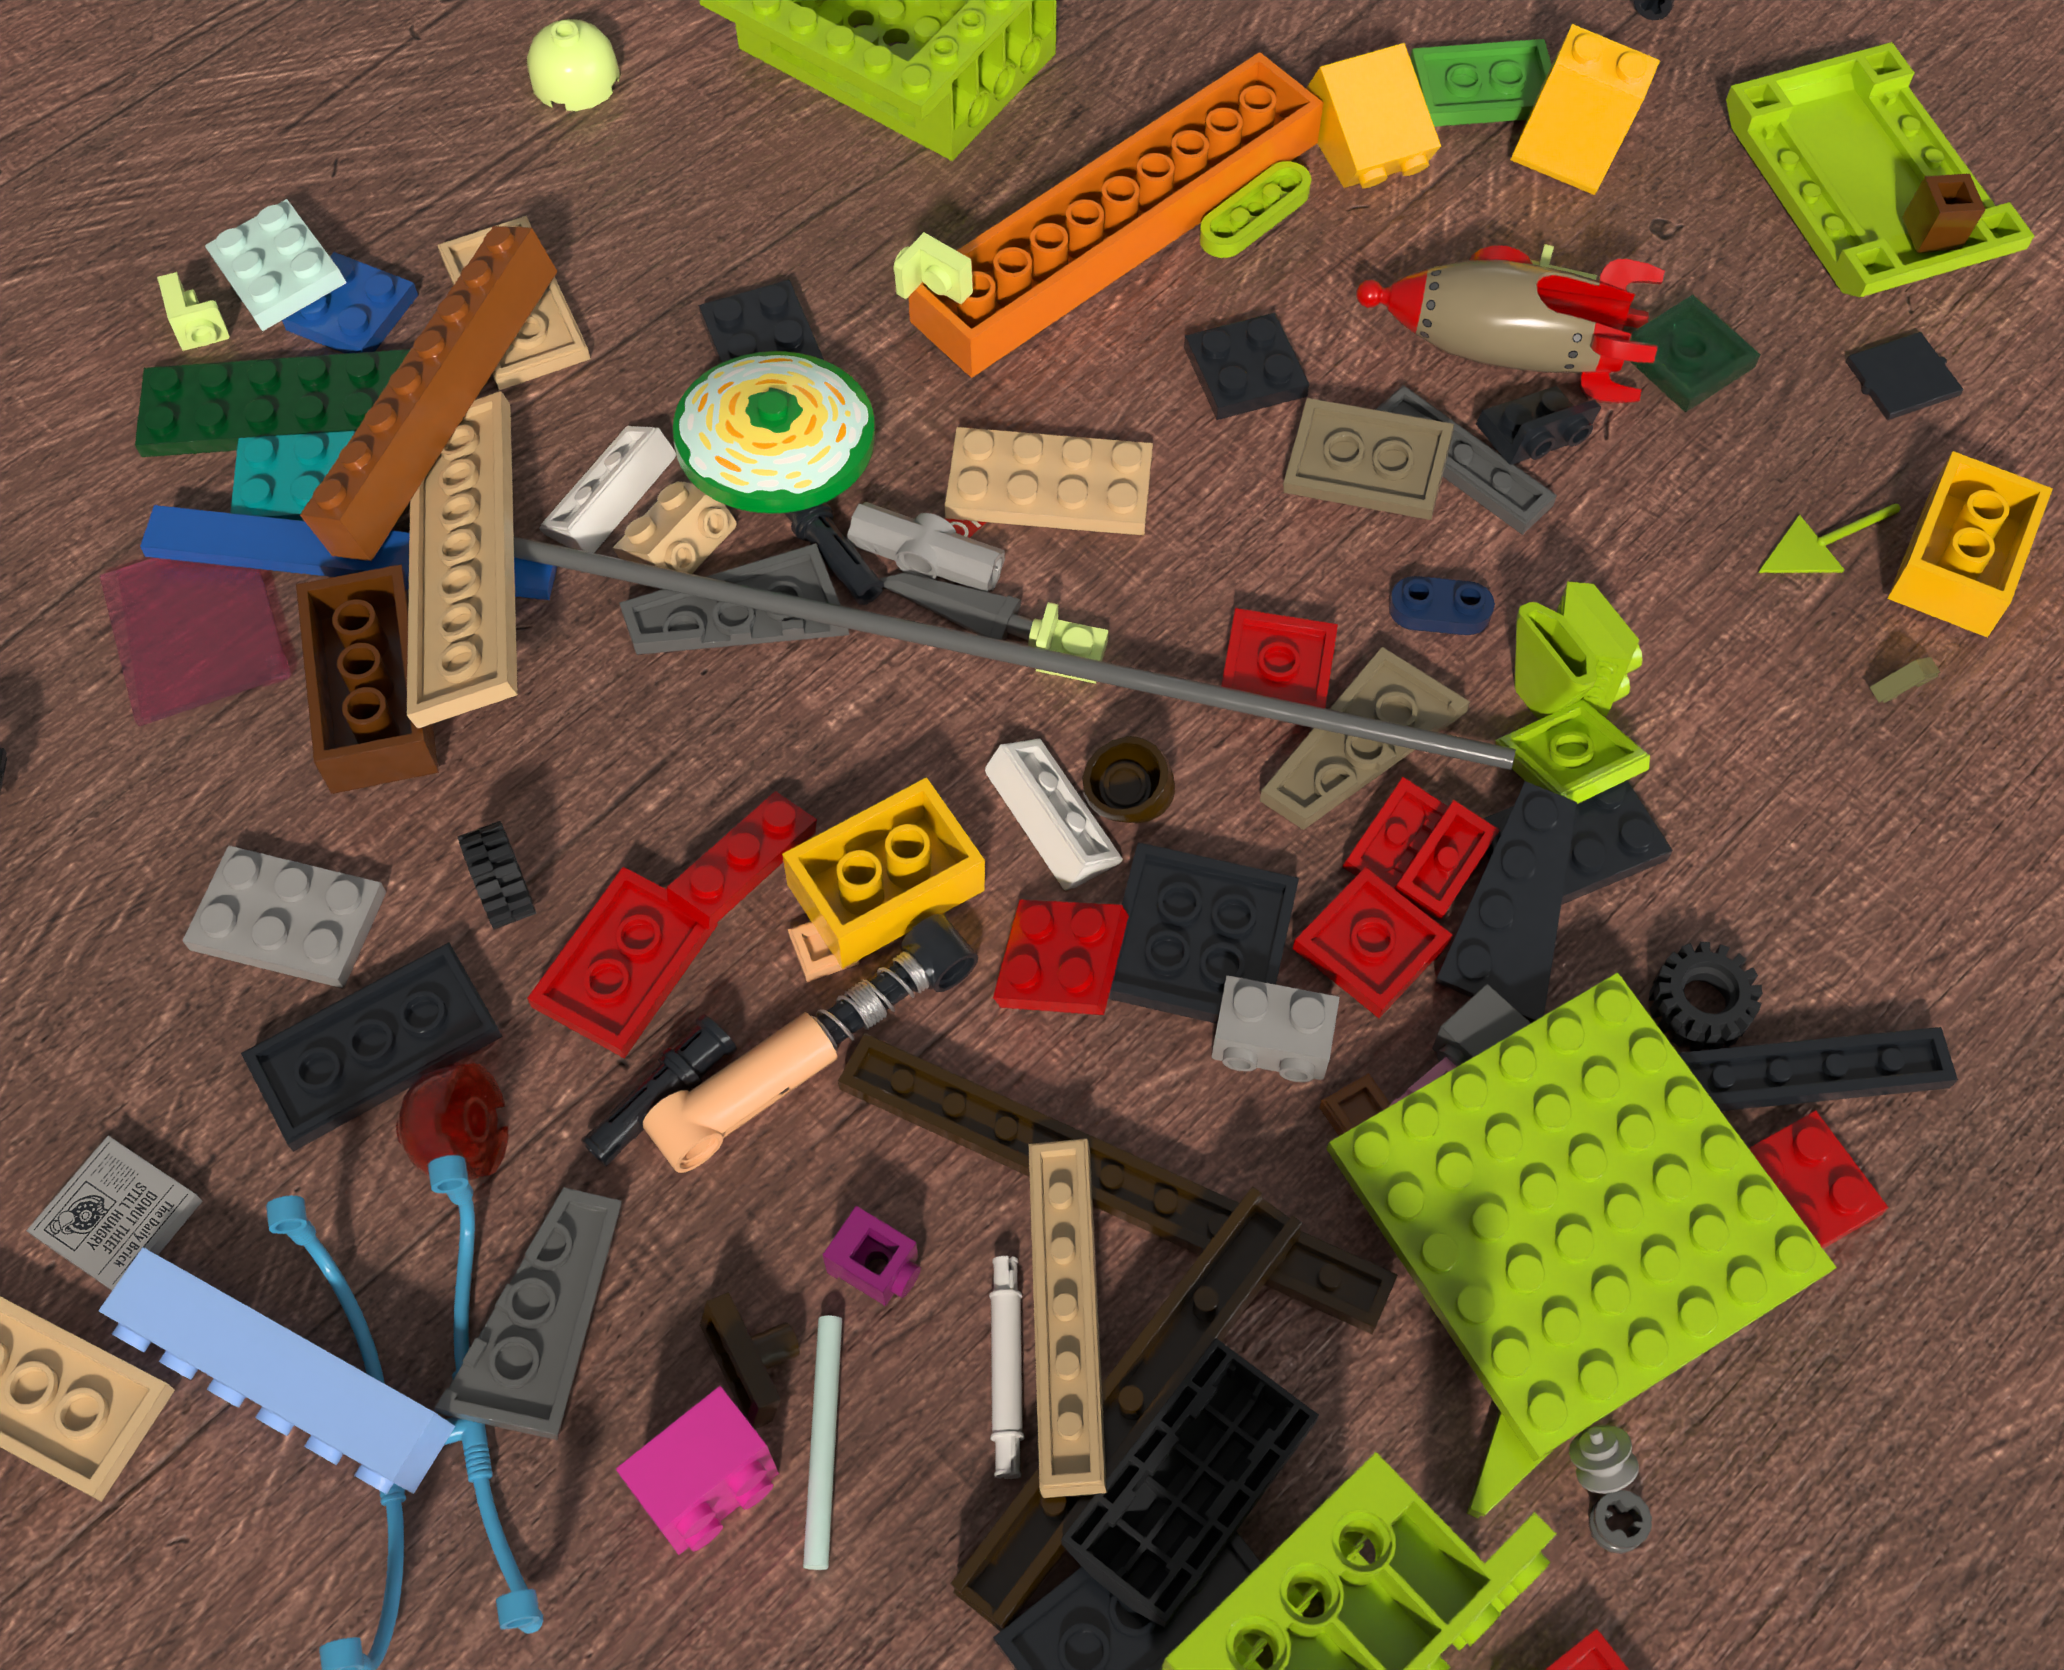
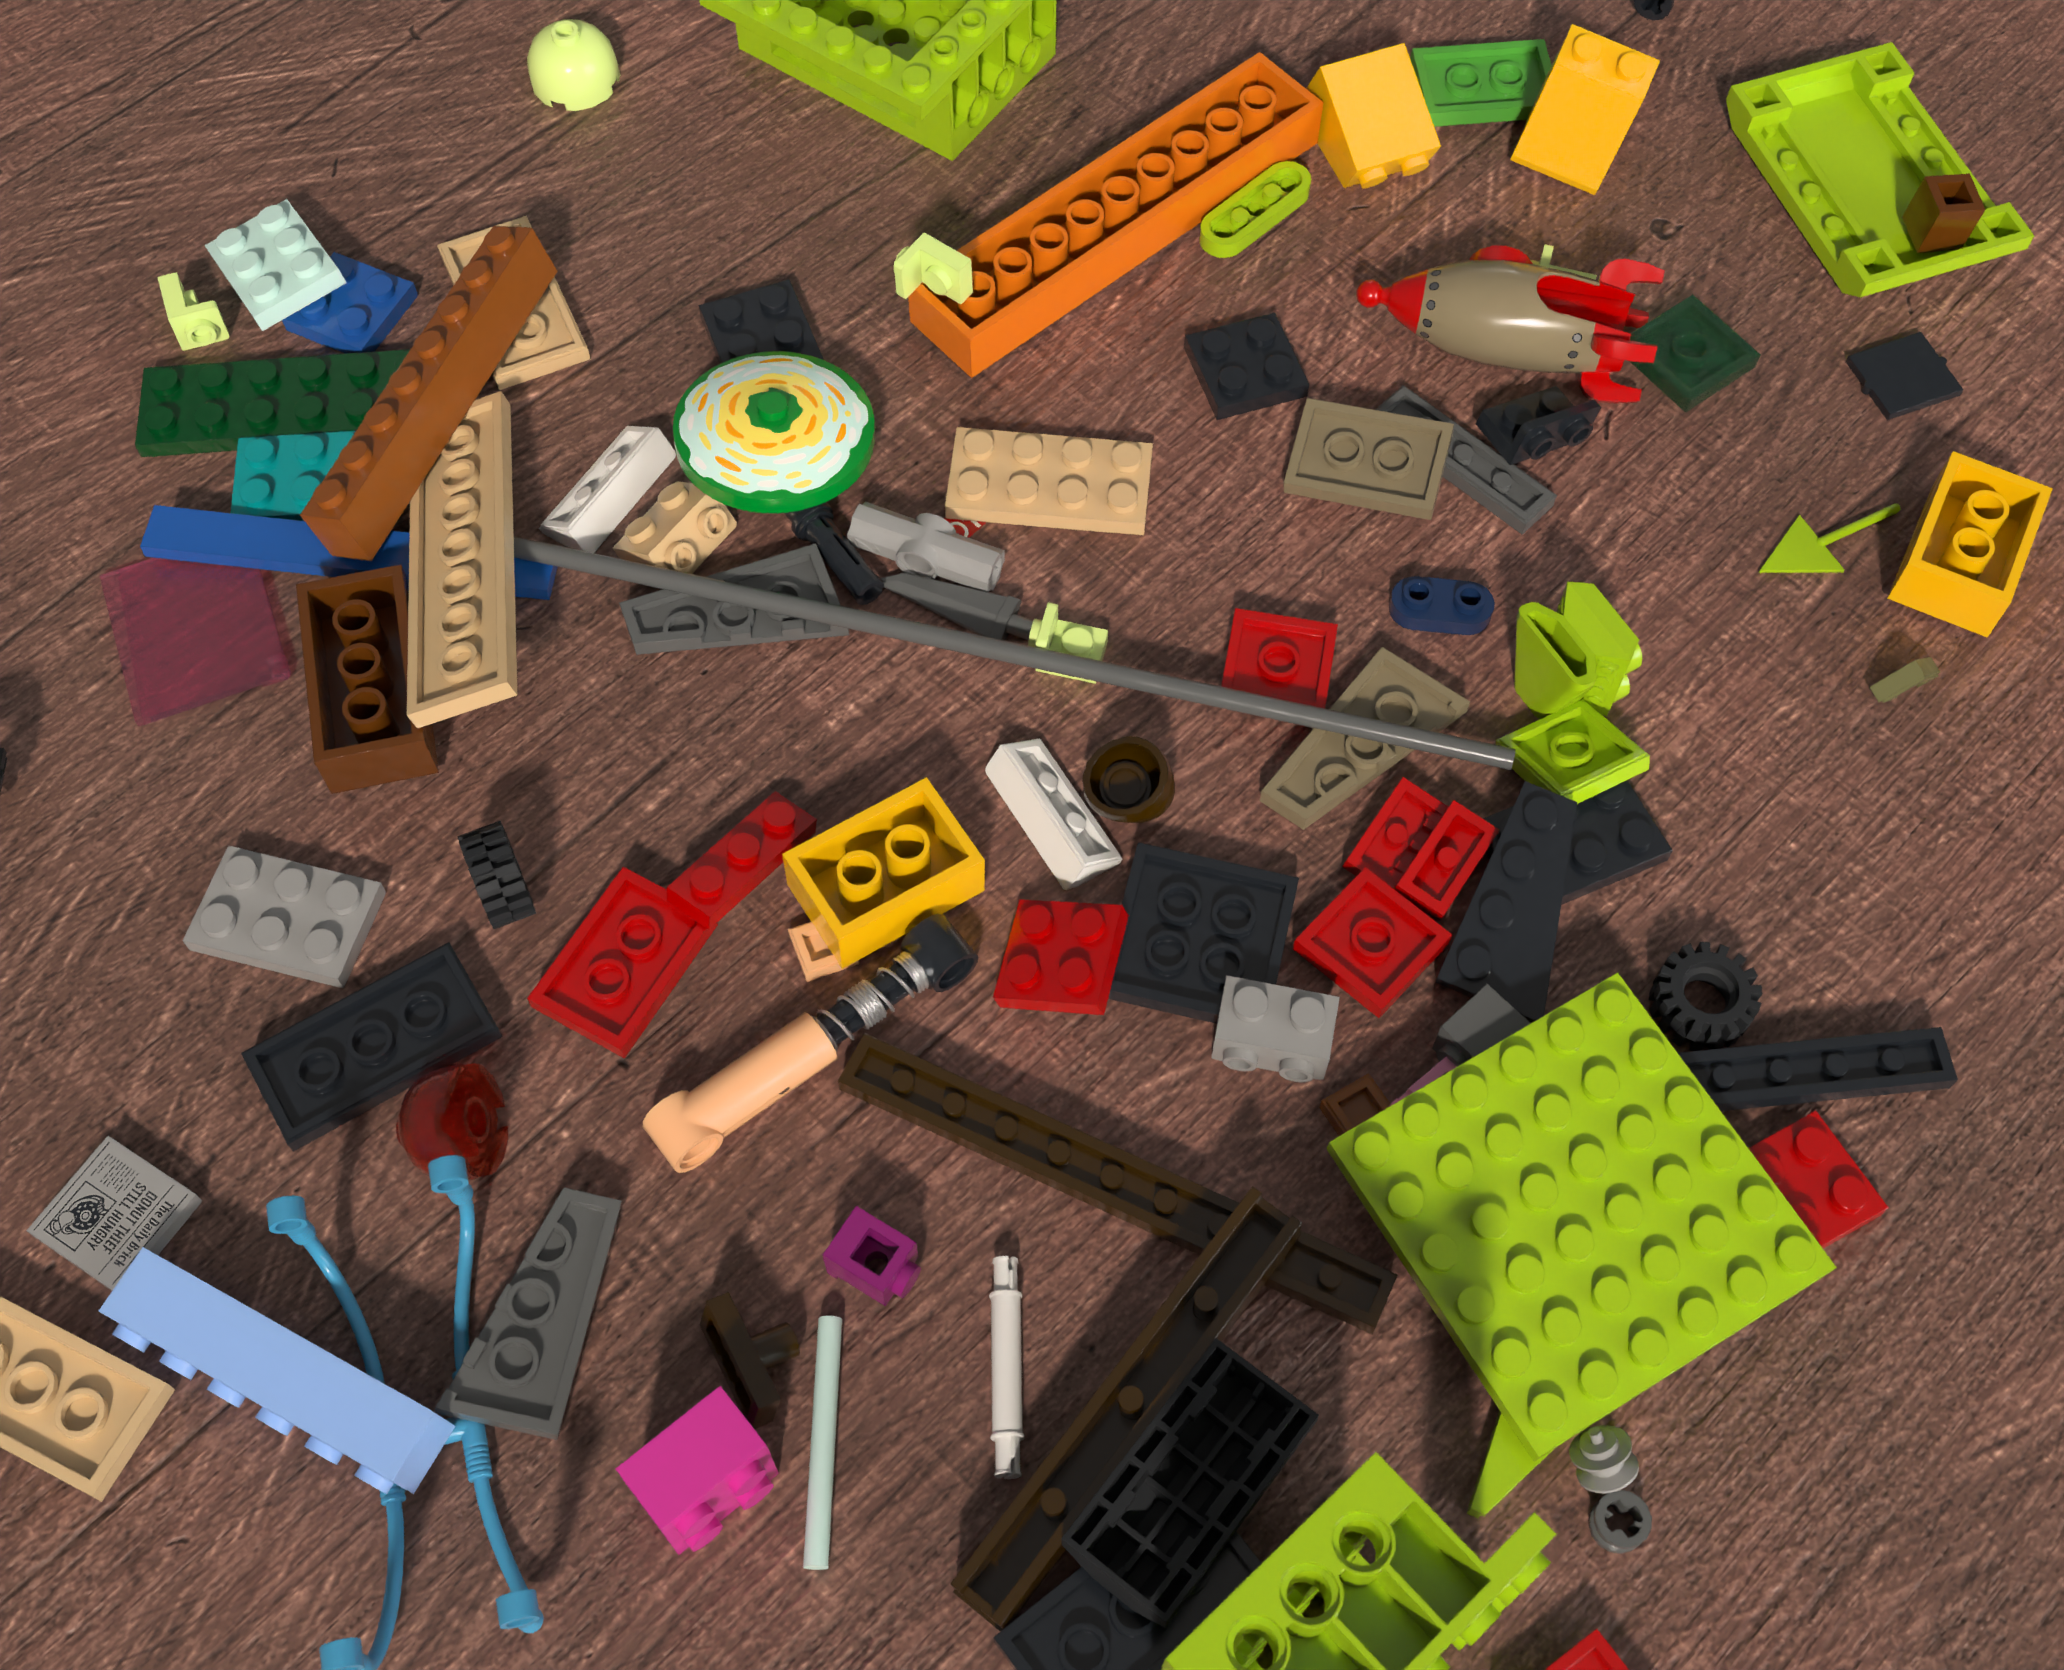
(678, 1070): black pin -> none
(1066, 1321): tan tile -> none

